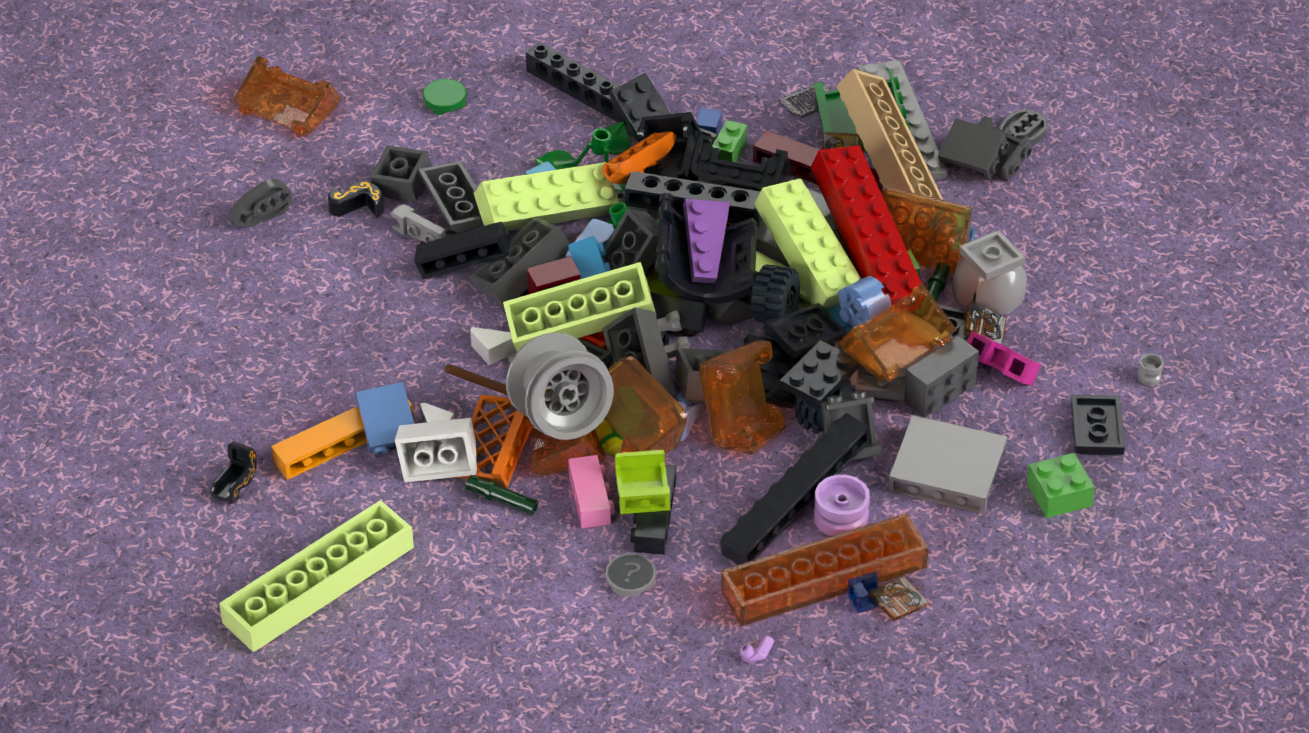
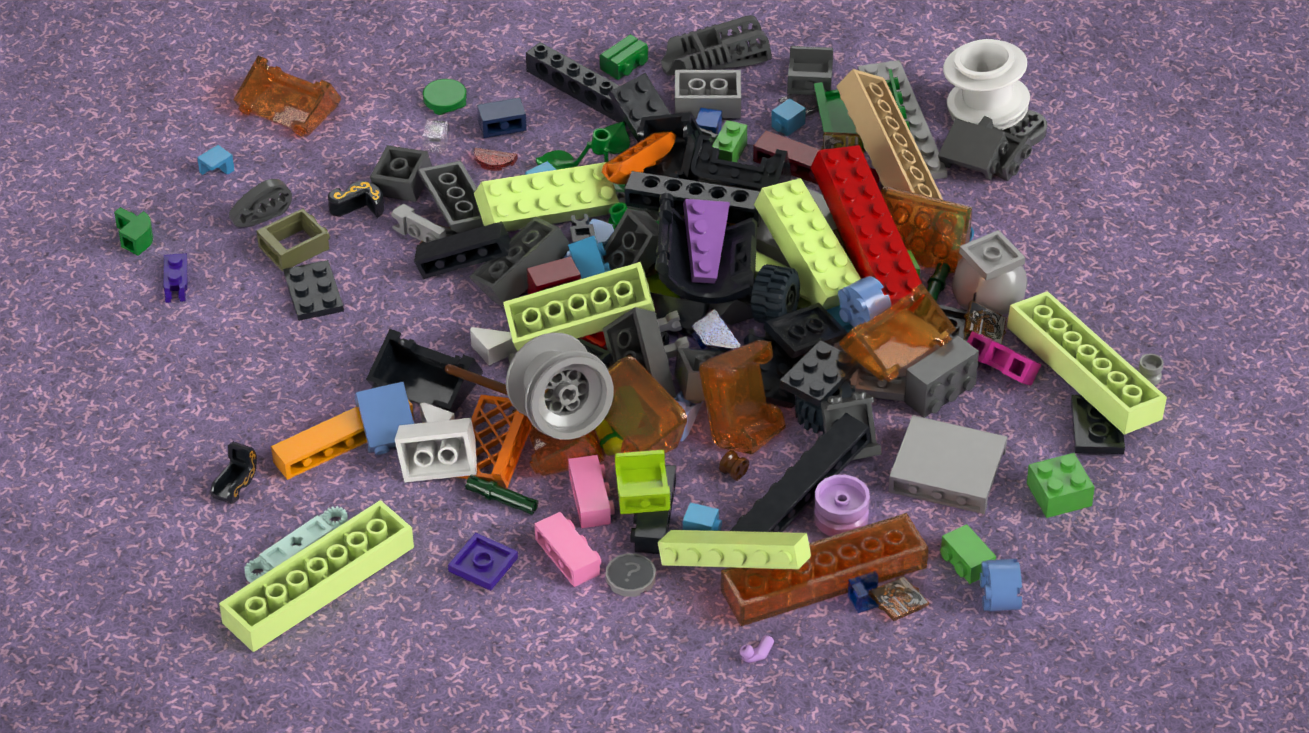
(134, 230): none -> green brick
(175, 276): none -> dark purple hinge
(216, 158): none -> dark azure panel
(270, 235): none -> olive window
(306, 535): none -> light aqua piece
(313, 290): none -> black plate
(422, 372): none -> black windscreen
(436, 137): none -> clear brick
(483, 561): none -> dark purple plate
(493, 159): none -> clear red tile
(501, 117): none -> dark blue brick
(567, 549): none -> bright pink brick
(581, 229): none -> plate
(624, 57): none -> green brick
(701, 518): none -> dark azure brick
(708, 90): none -> light grey brick
(709, 51): none -> dark grey connector
(713, 333): none -> clear blue slope
(734, 465): none -> reddish brown wheel
(734, 549): none -> yellowish green brick
(788, 117): none -> dark azure brick
(809, 67): none -> dark grey panel
(965, 552): none -> bright green brick
(987, 83): none -> white wheel
(1001, 585): none -> medium blue brick
(1086, 362): none -> yellowish green brick

